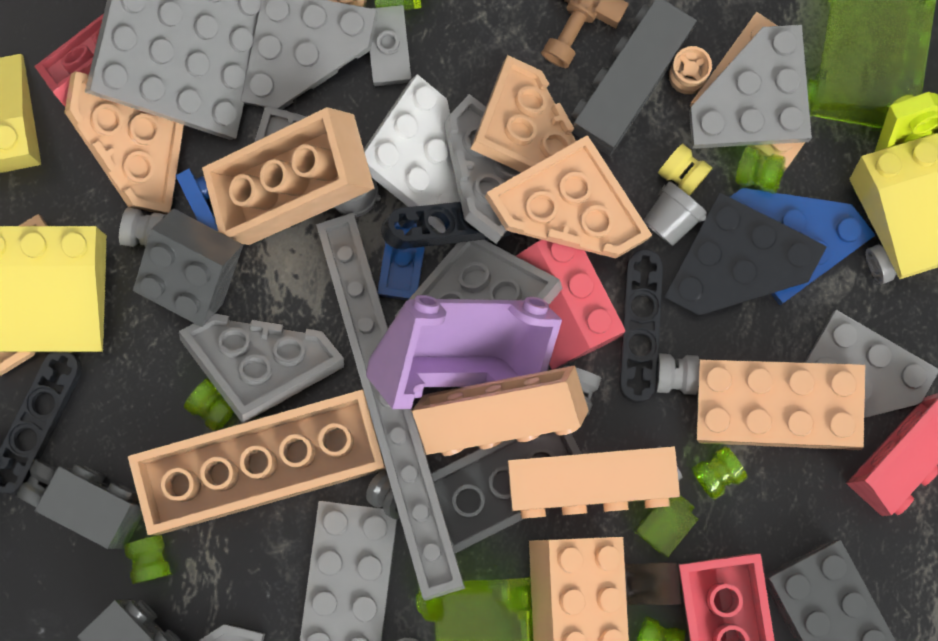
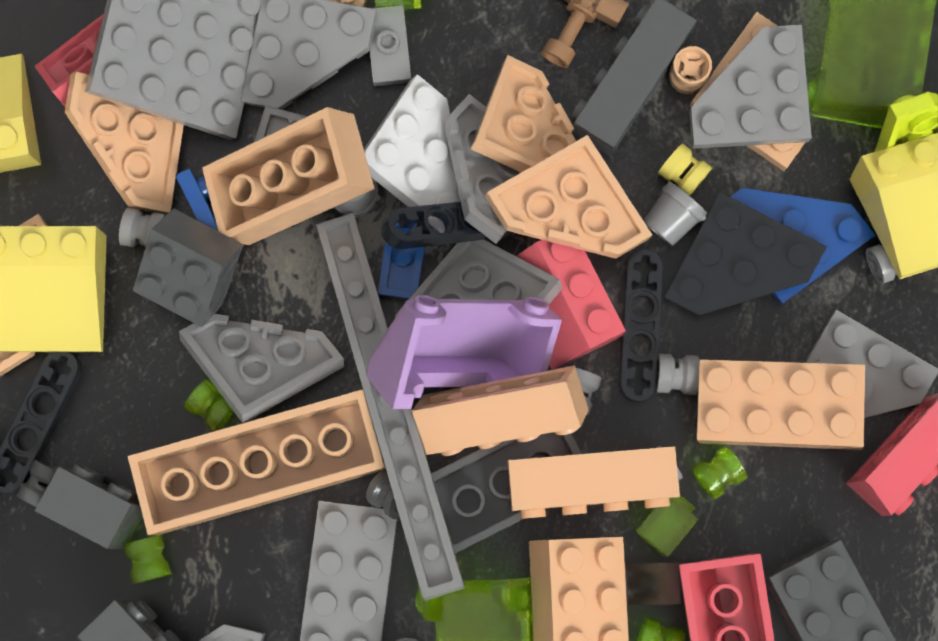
(760, 170): clear neon green wheel -> none

